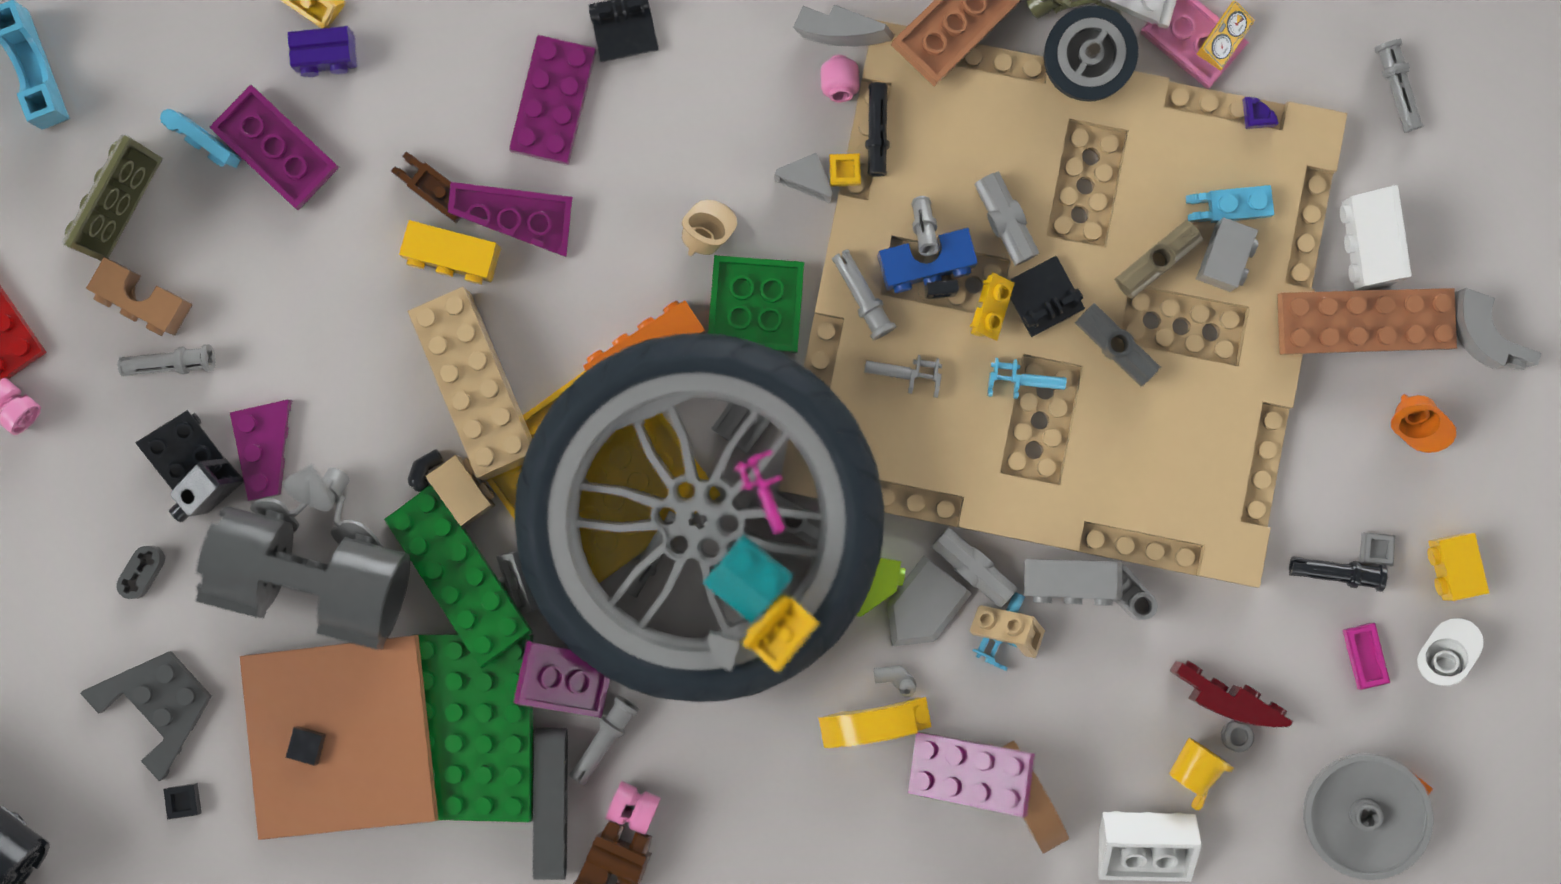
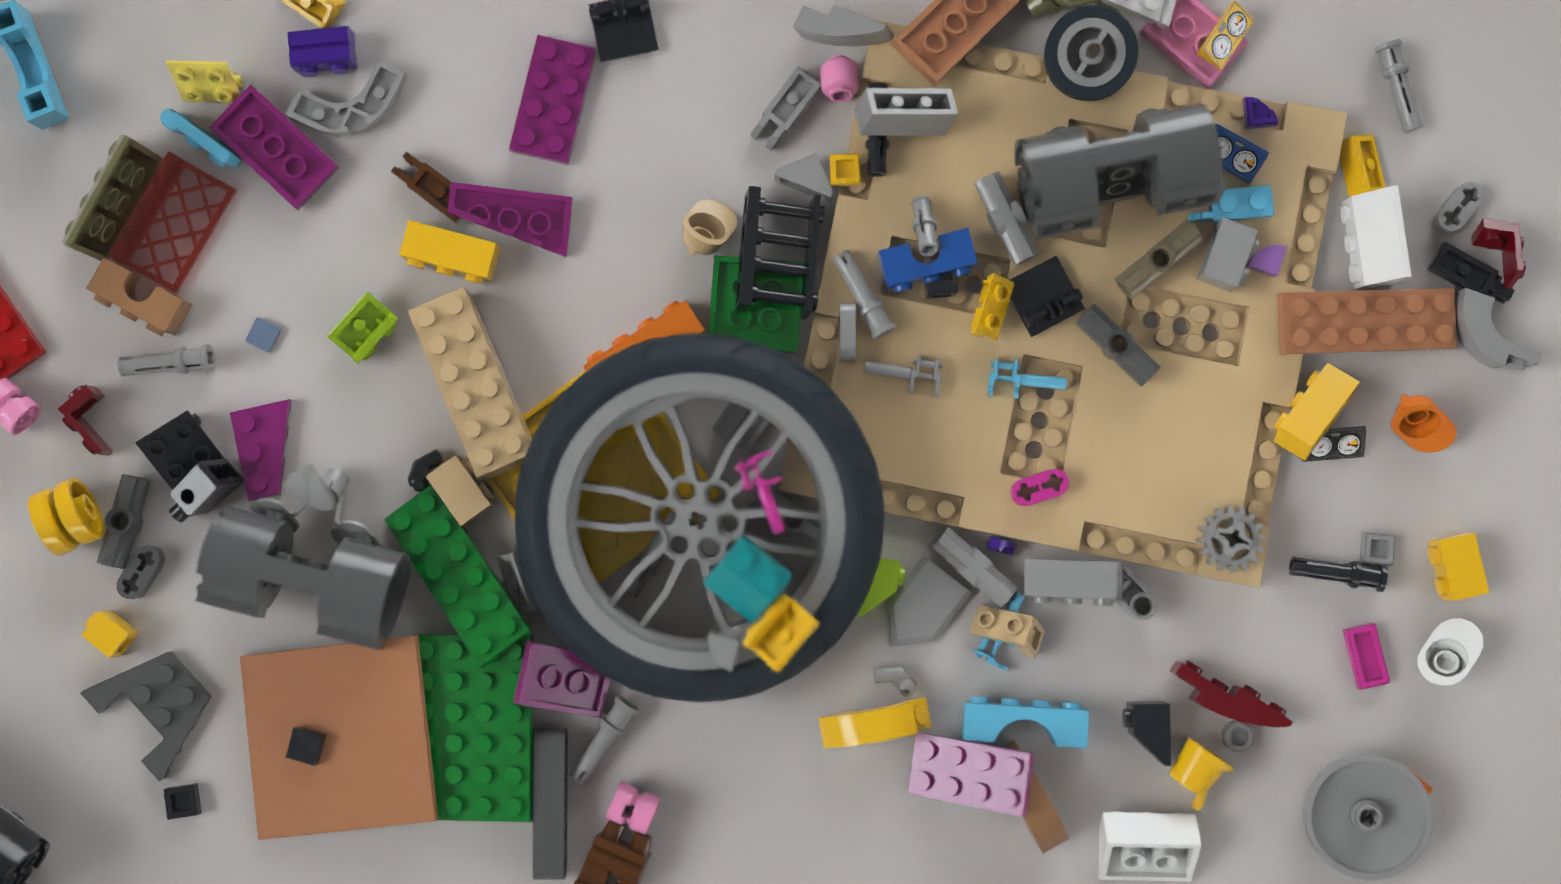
(66, 516): none -> yellow wheel
(79, 403): none -> dark red bracket
(109, 633): none -> yellow brick
(119, 541): none -> dark grey piece
(150, 206): none -> clear red fence
(205, 81): none -> light yellow hinge
(263, 334): none -> sand blue piece
(356, 114): none -> light grey plate
(363, 327): none -> lime bracket
(751, 264): none -> black fence
(787, 106): none -> light grey hinge
(847, 332): none -> light grey beam
(905, 111): none -> light grey brick
(985, 720): none -> medium azure arch
(1001, 546): none -> dark purple tile
(1041, 494): none -> dark pink beam
(1150, 726): none -> black slope
(1167, 158): none -> dark grey cylinder
(1236, 528): none -> light grey gear
(1240, 155): none -> slope
(1268, 260): none -> medium lavender tile
(1314, 410): none -> yellow brick
(1340, 444): none -> slope
(1361, 165): none -> yellow slope
(1464, 211): none -> light grey beam
(1468, 272): none -> black hinge
(1504, 237): none -> dark red bracket

